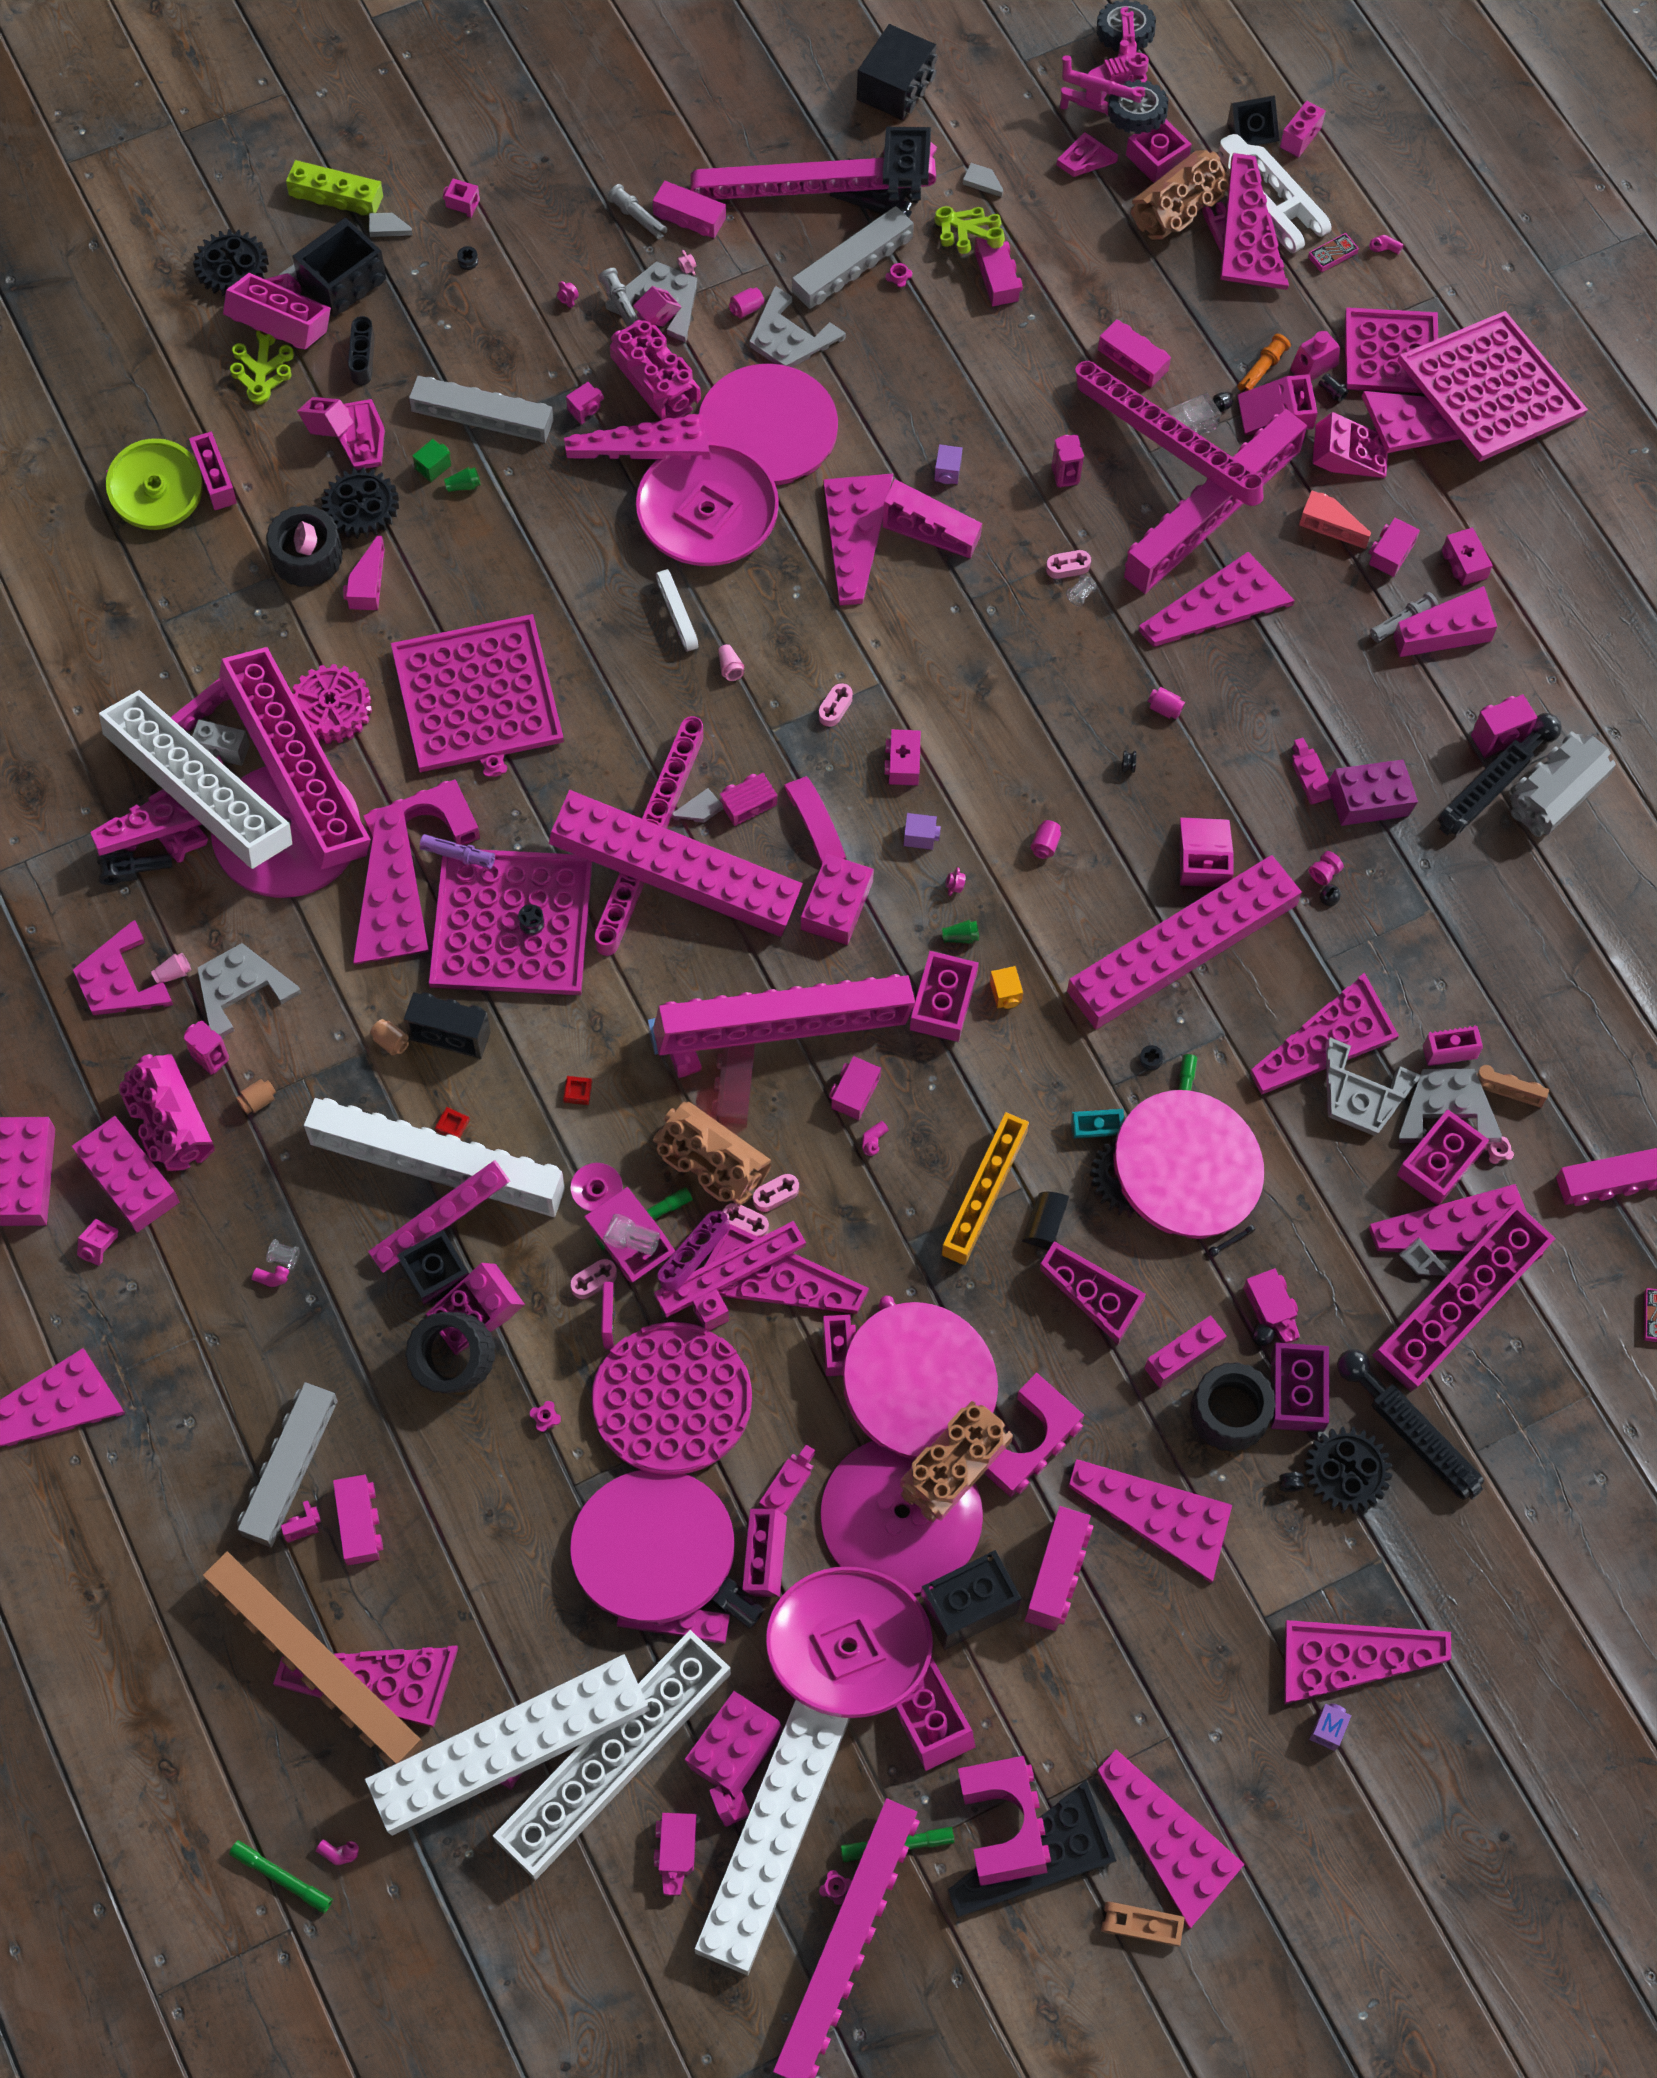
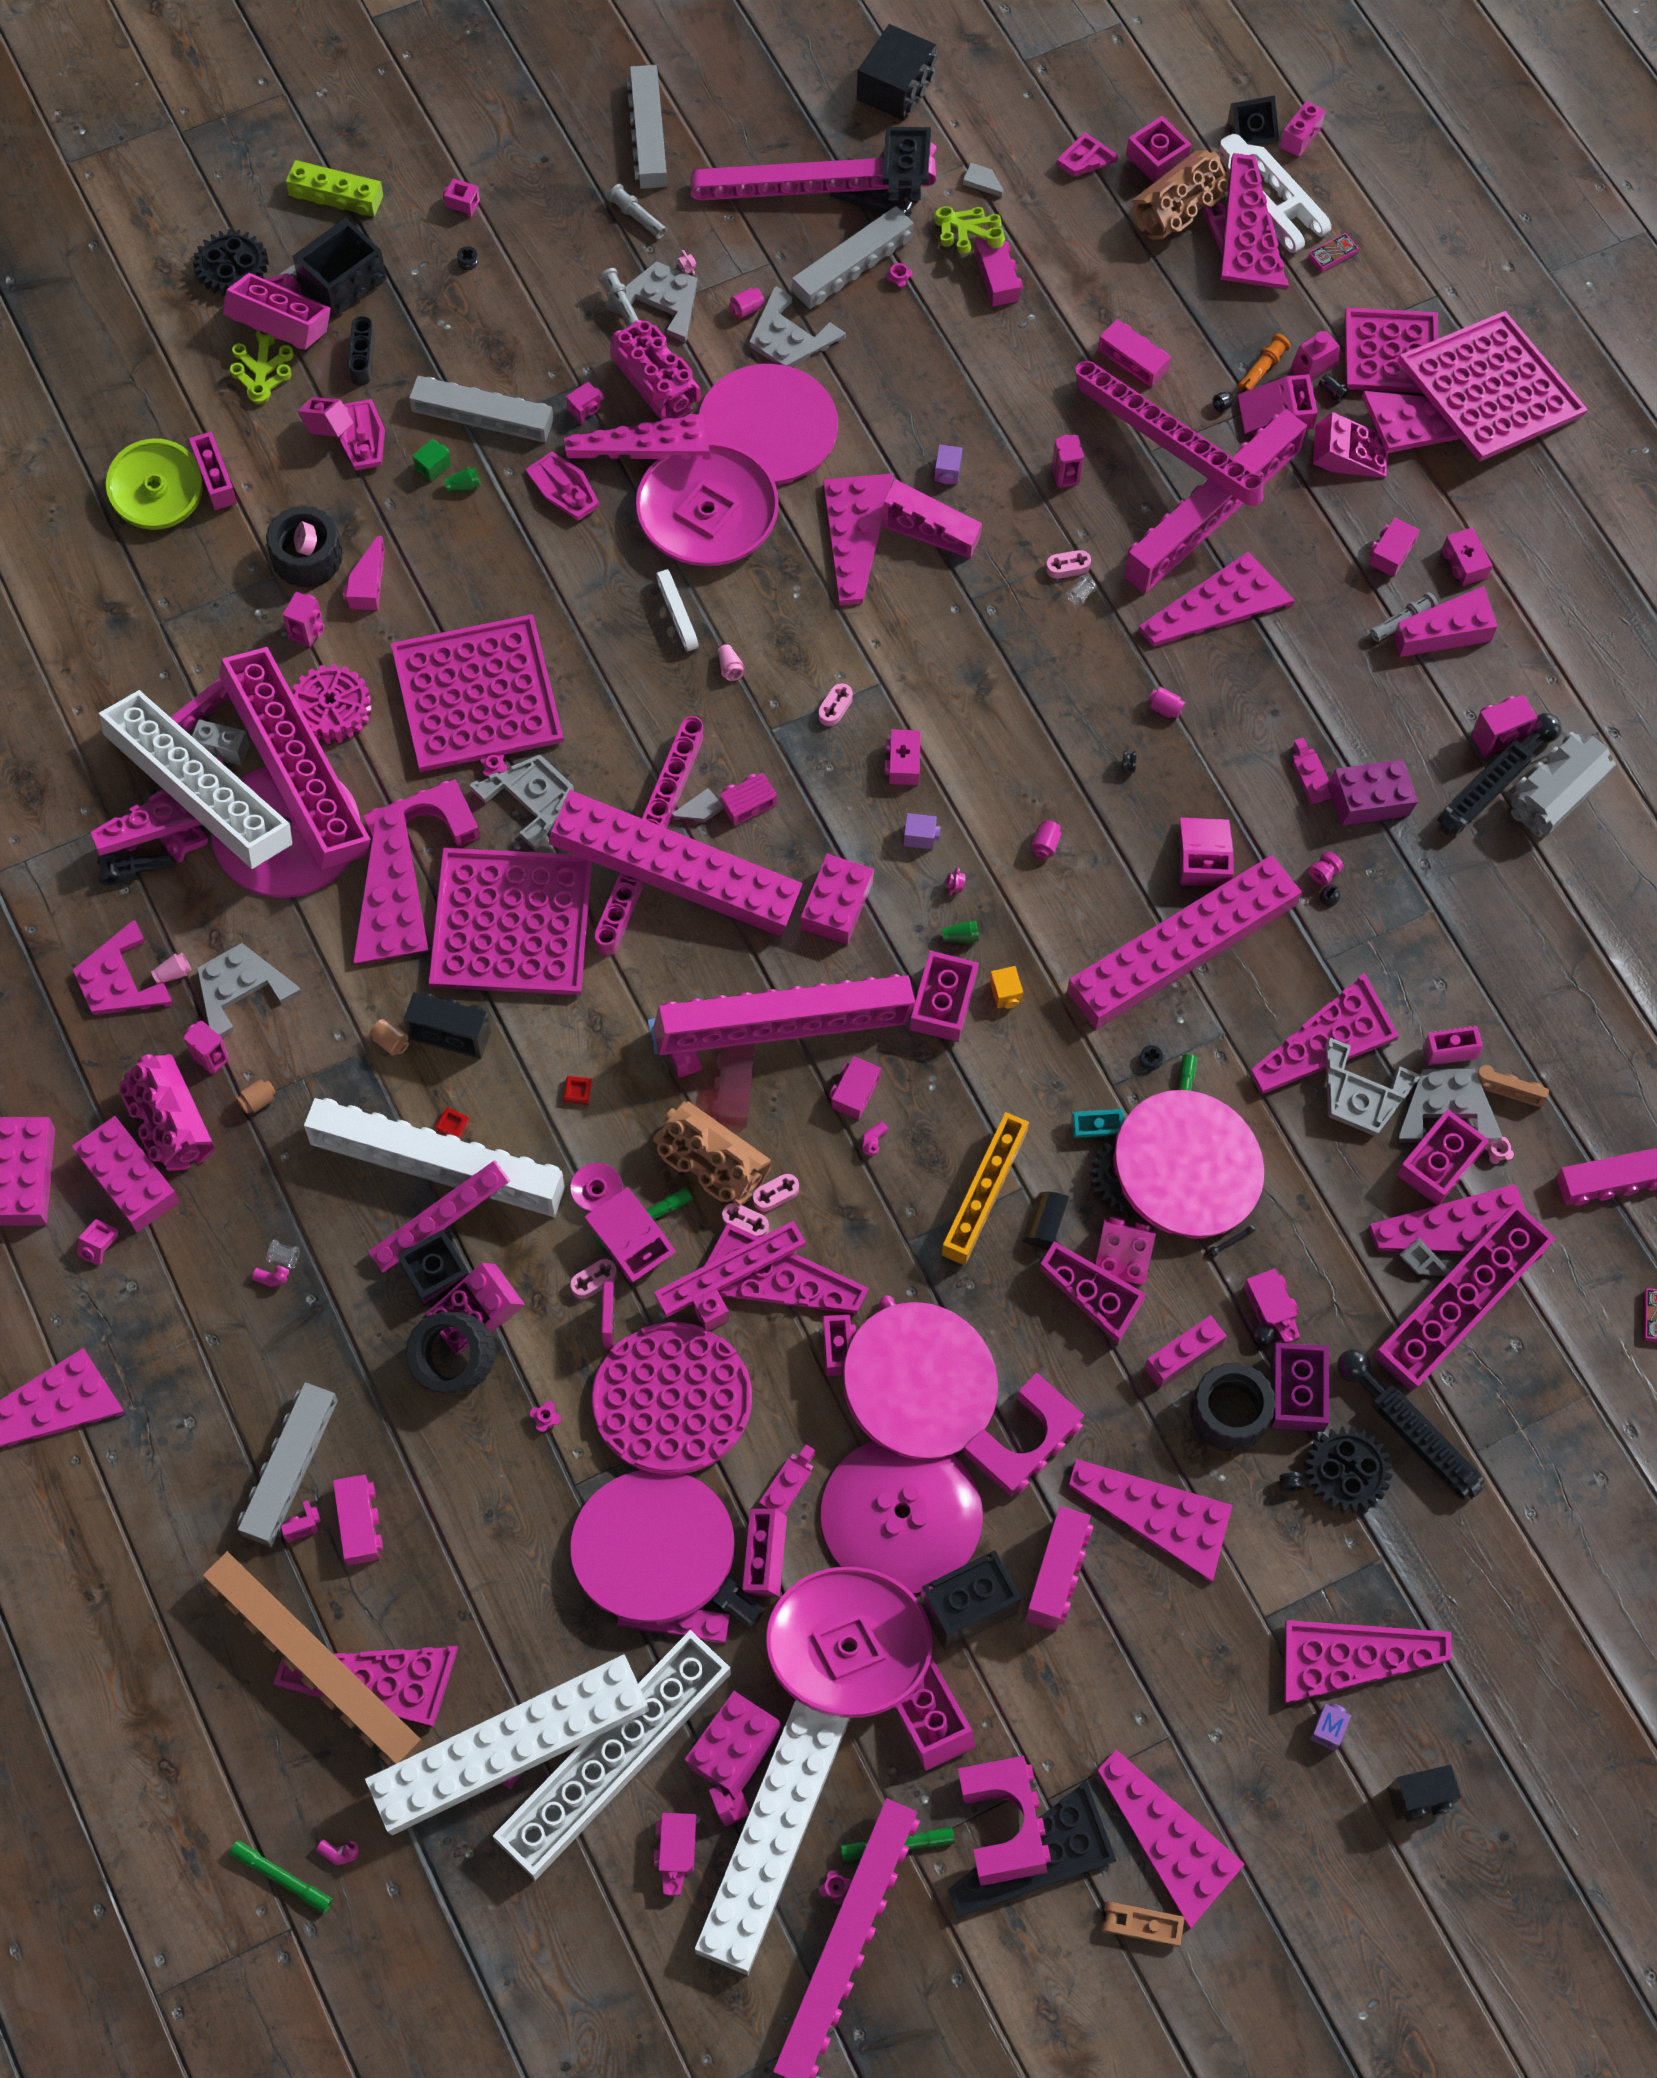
(303, 619): none -> dark pink brick
(361, 502): black gear -> none
(387, 225): light grey tile -> none
(467, 854): medium lavender pin -> none
(528, 914): black wheel -> none
(536, 787): none -> light grey wing
(563, 485): none -> dark pink piece
(567, 293): dark pink plate -> none
(625, 1233): clear piece -> none
(648, 126): none -> light grey brick
(656, 306): dark pink brick -> none
(689, 209): dark pink brick -> none
(689, 1248): magenta beam -> none
(815, 818): dark pink slope -> none
(954, 1461): nougat brick -> none
(1122, 76): piece -> none
(1126, 1249): none -> dark pink bracket
(1197, 414): clear brick -> none
(1332, 519): coral slope -> none
(1384, 243): dark pink arm -> none
(1424, 1793): none -> black brick

